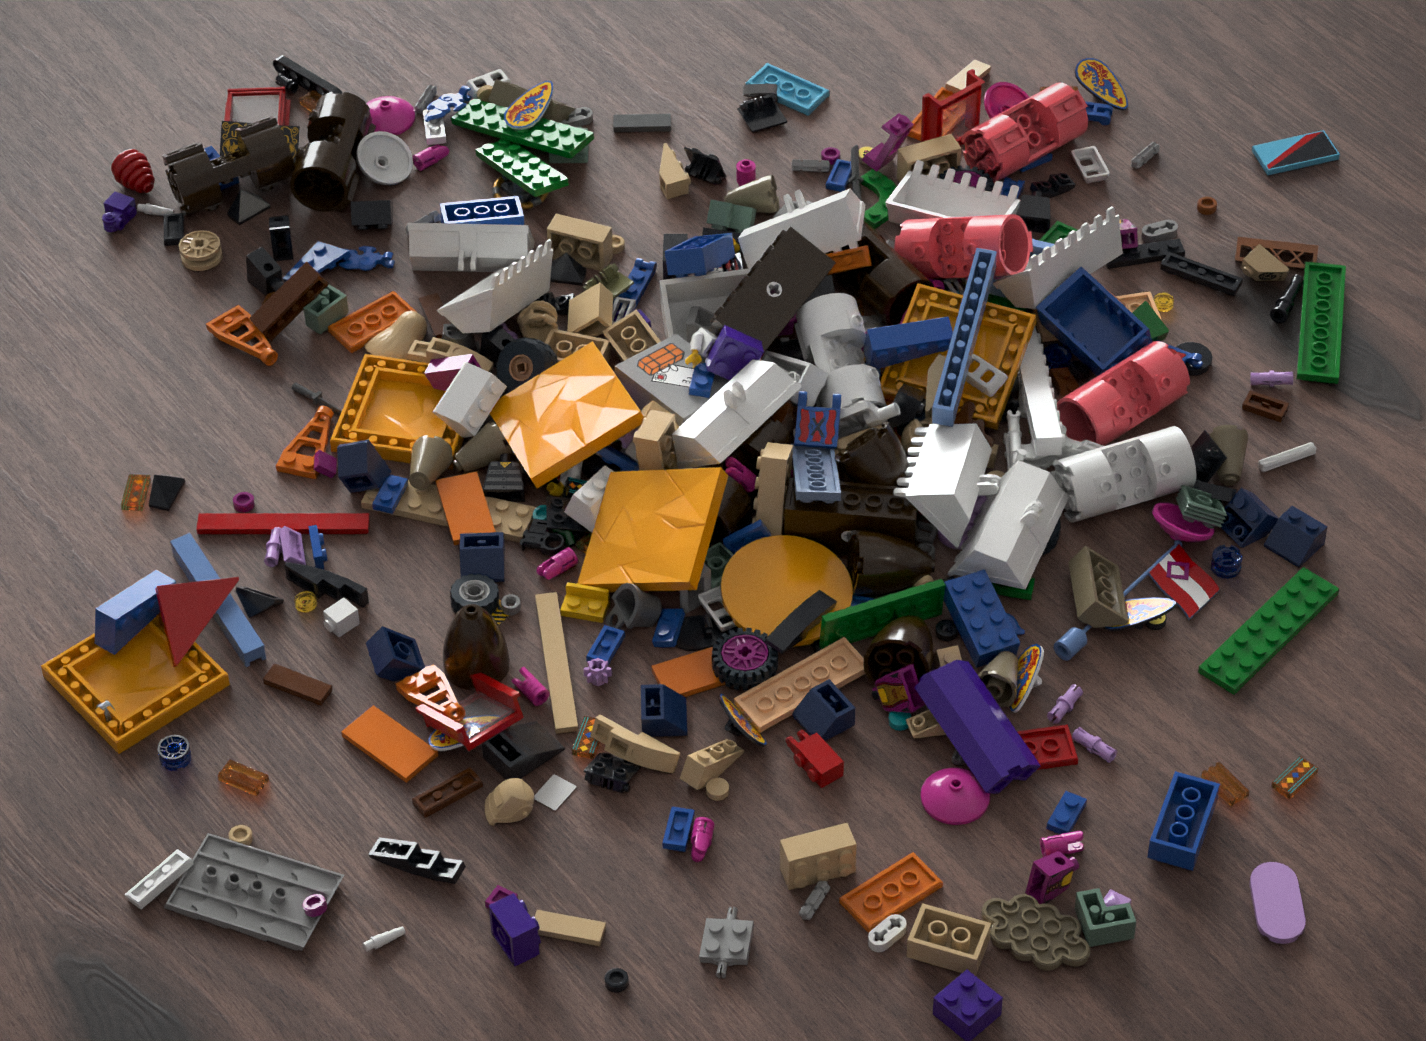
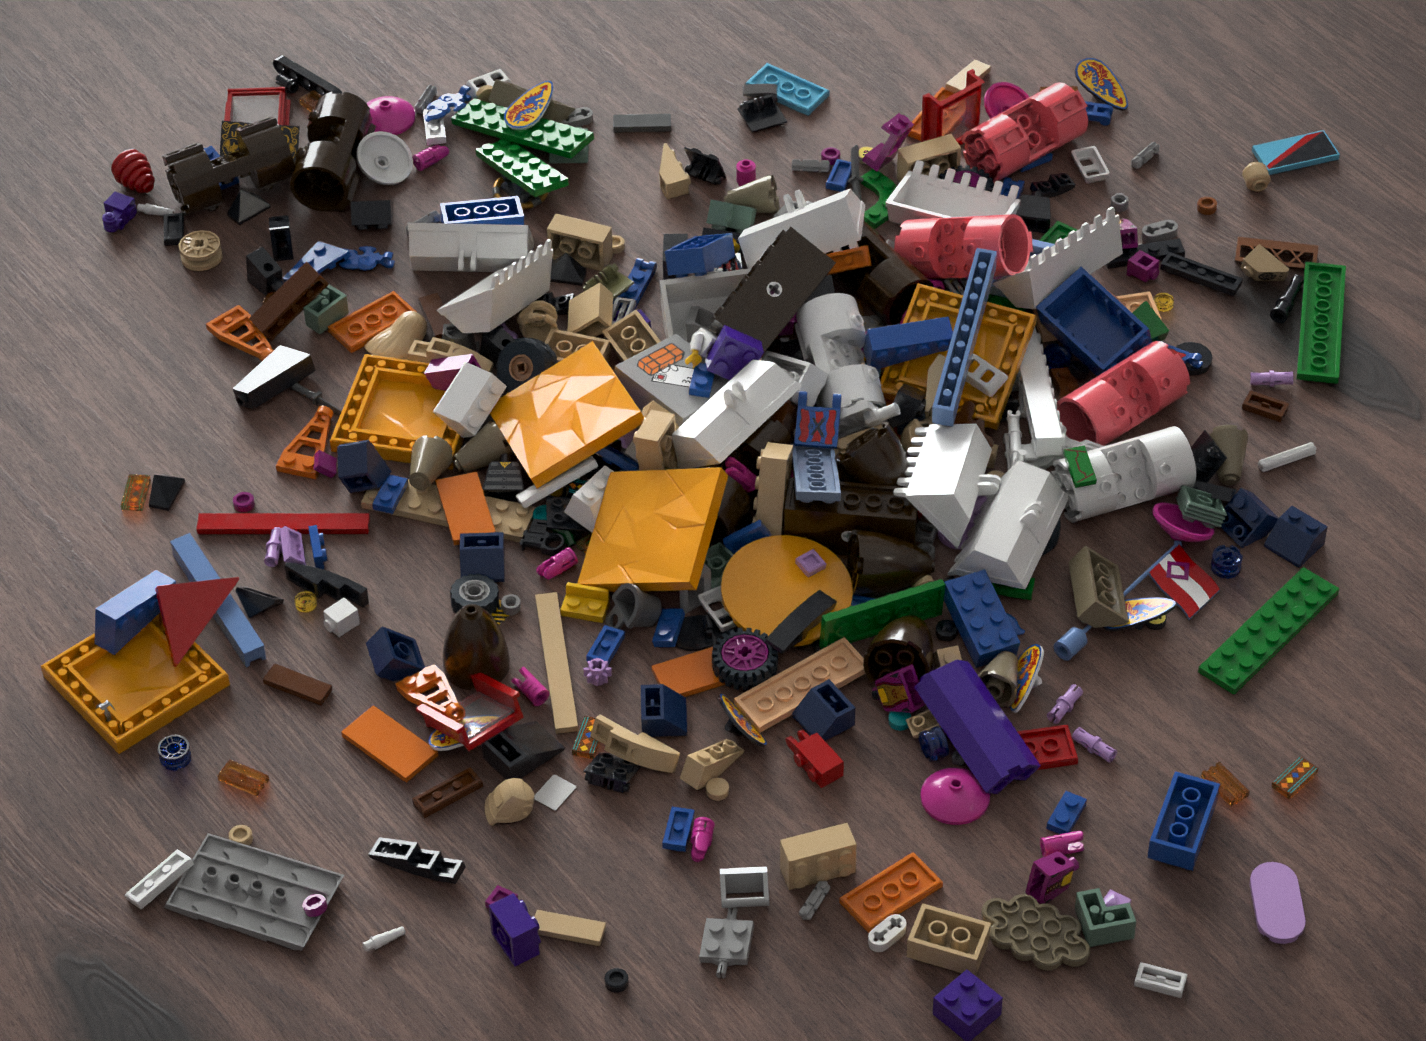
(272, 376): none -> black slope
(535, 494): none -> white tile
(744, 881): none -> light grey tile
(810, 563): none -> lavender tile
(933, 743): none -> clear blue wheel
(1080, 466): none -> green tile
(1119, 197): none -> light grey axle
(1143, 266): none -> magenta brick
(1160, 983): none -> white tile
(1256, 176): none -> tan head

